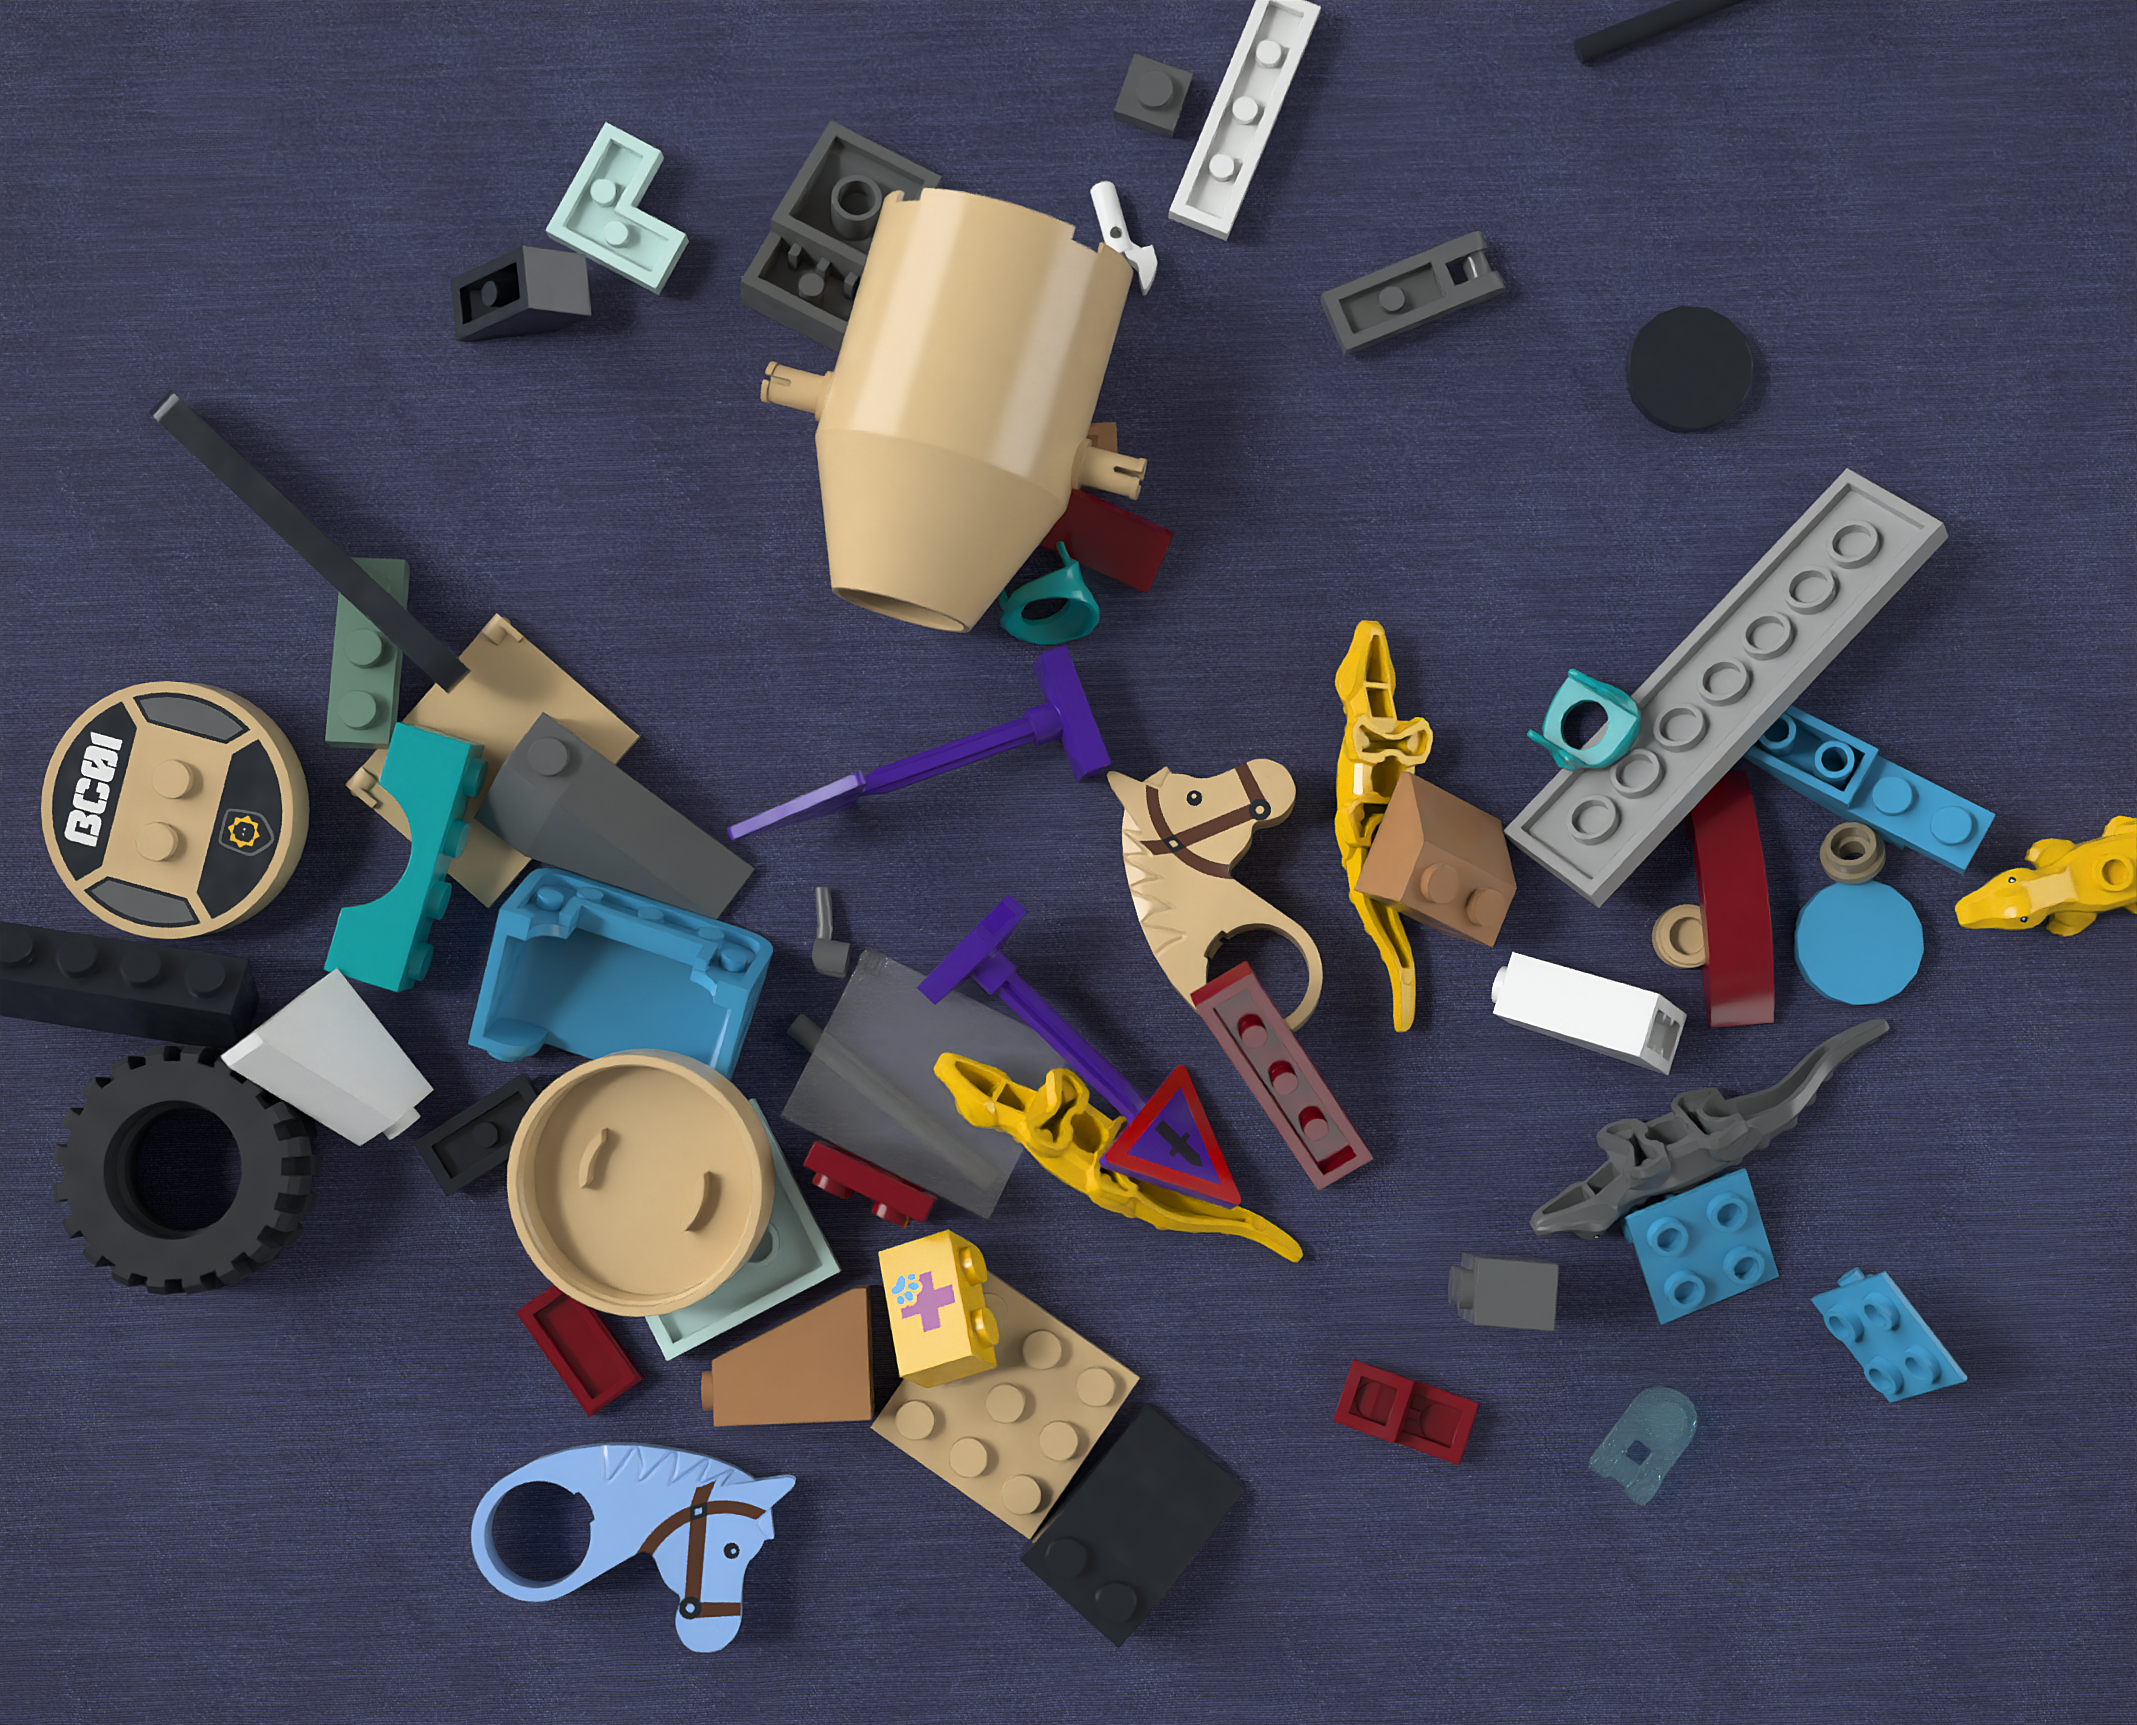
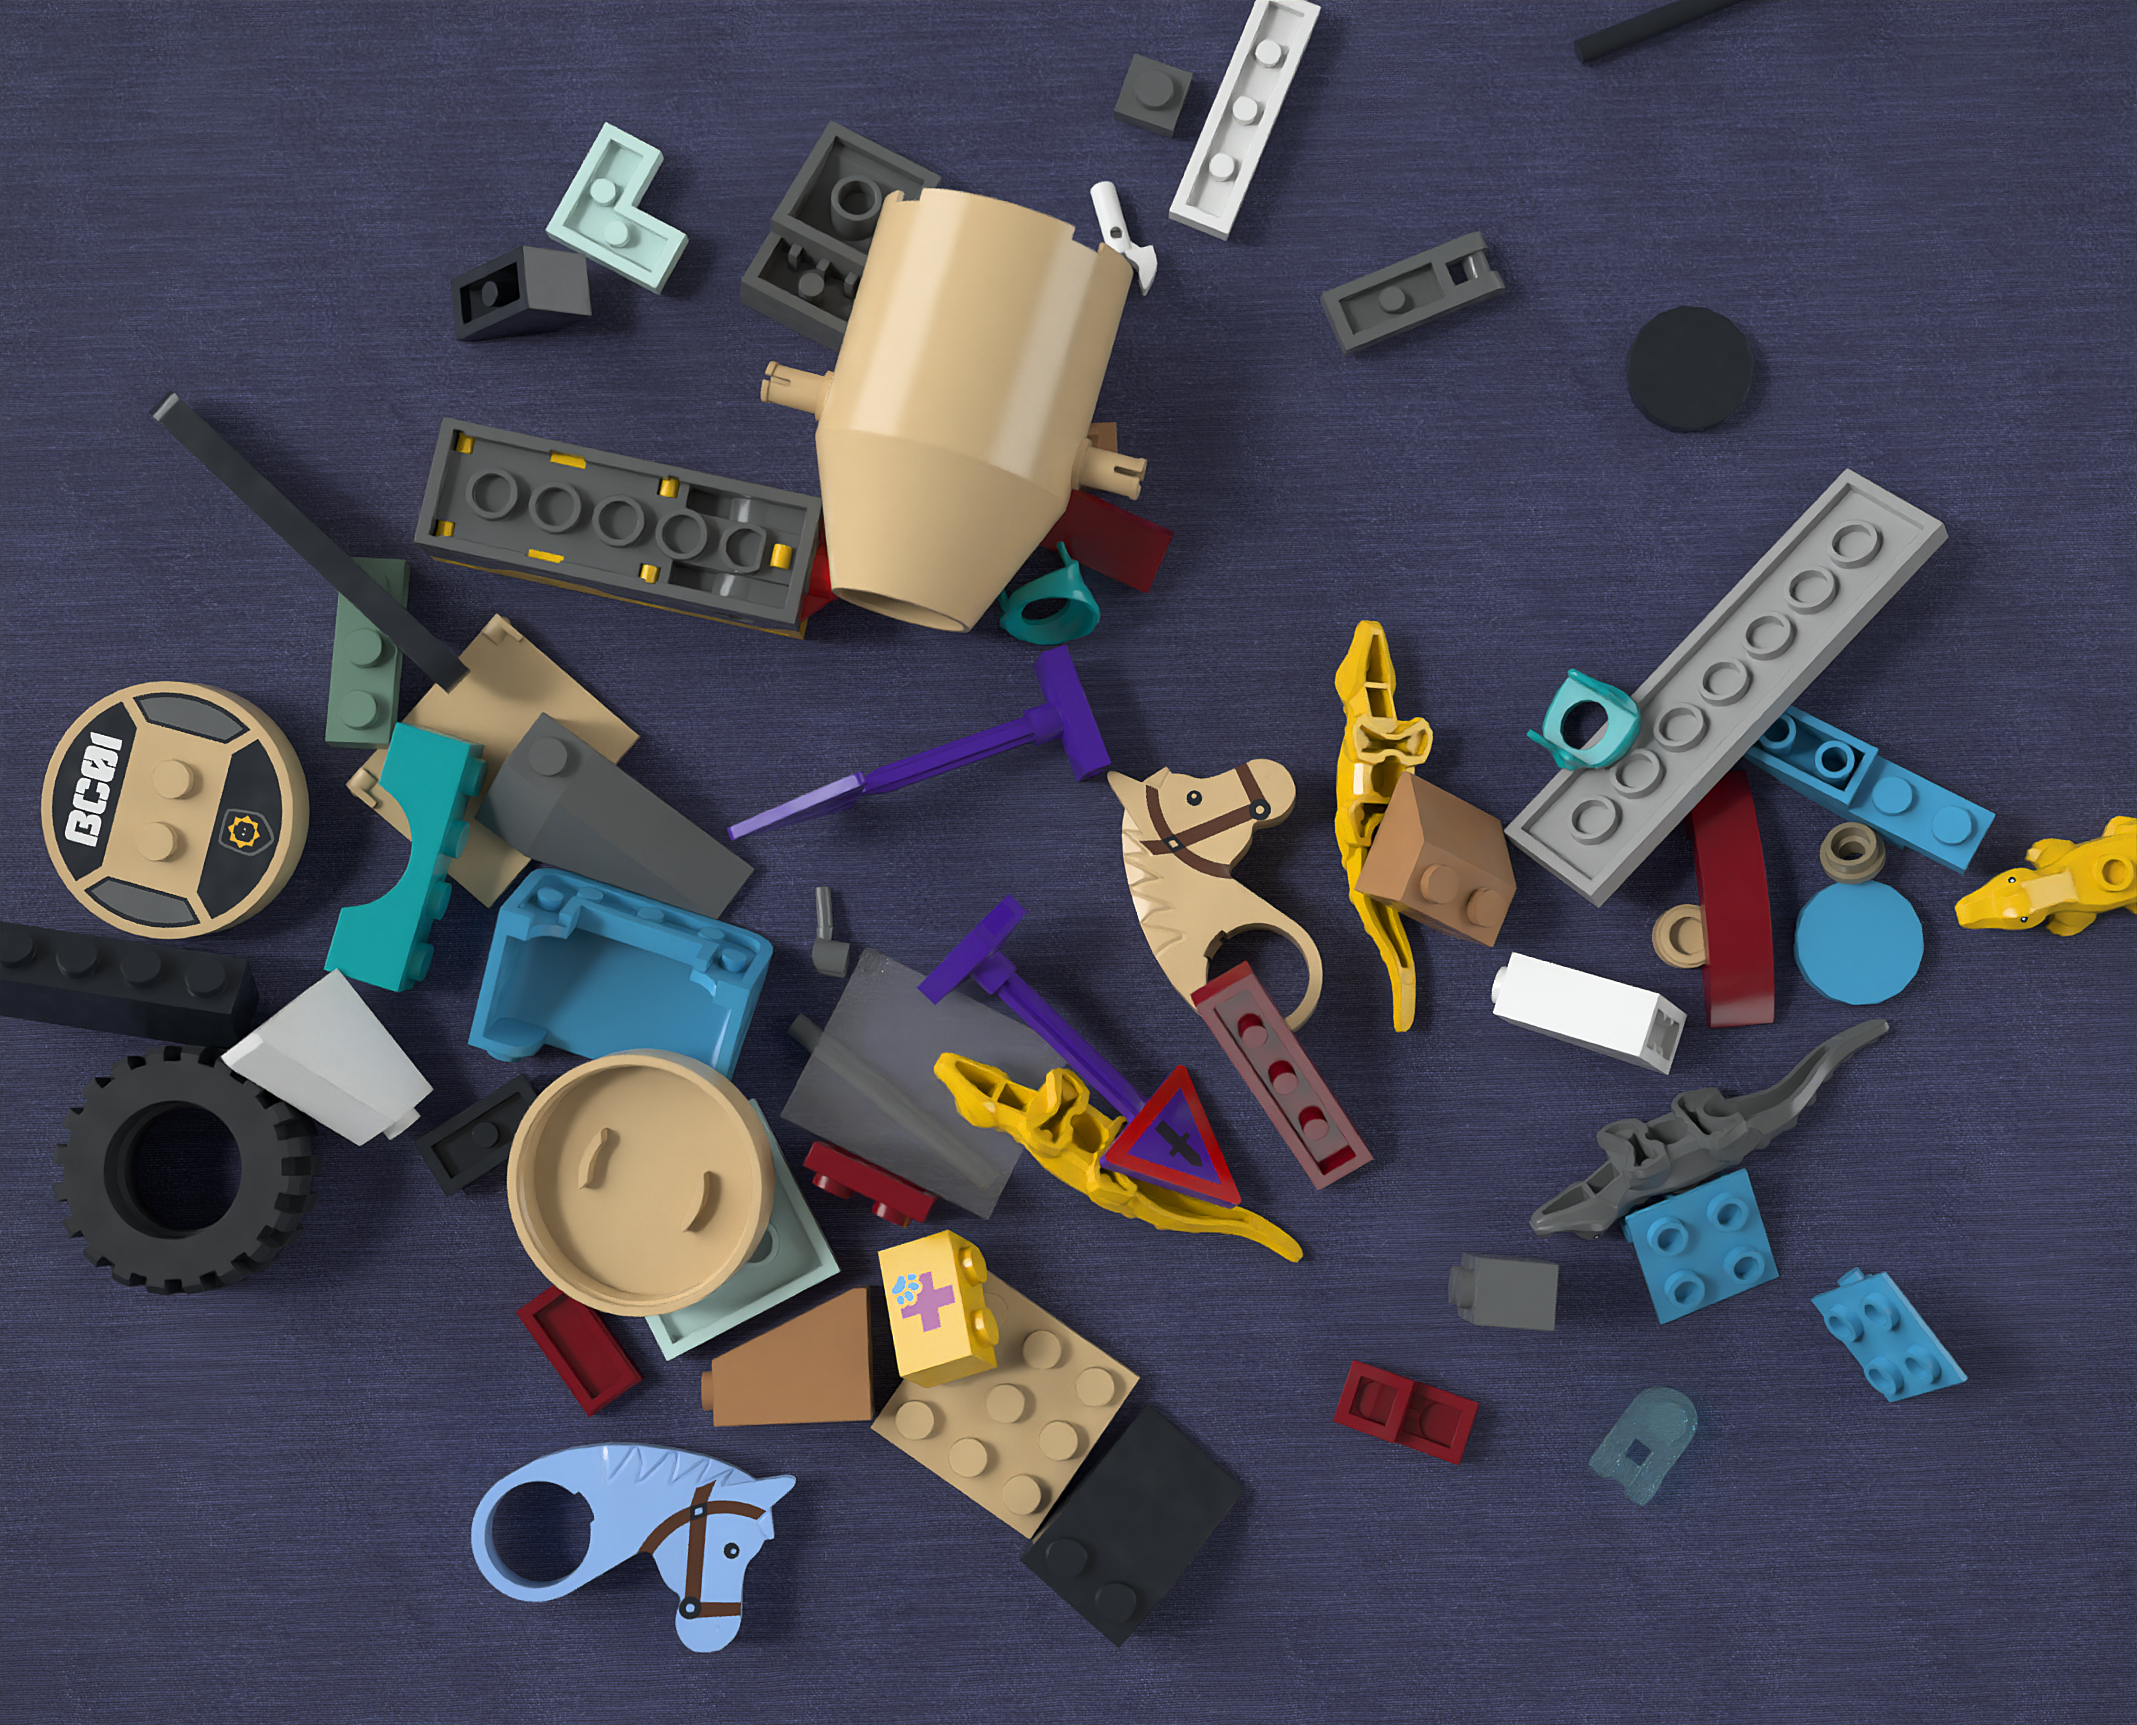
(625, 529): none -> dark grey piece

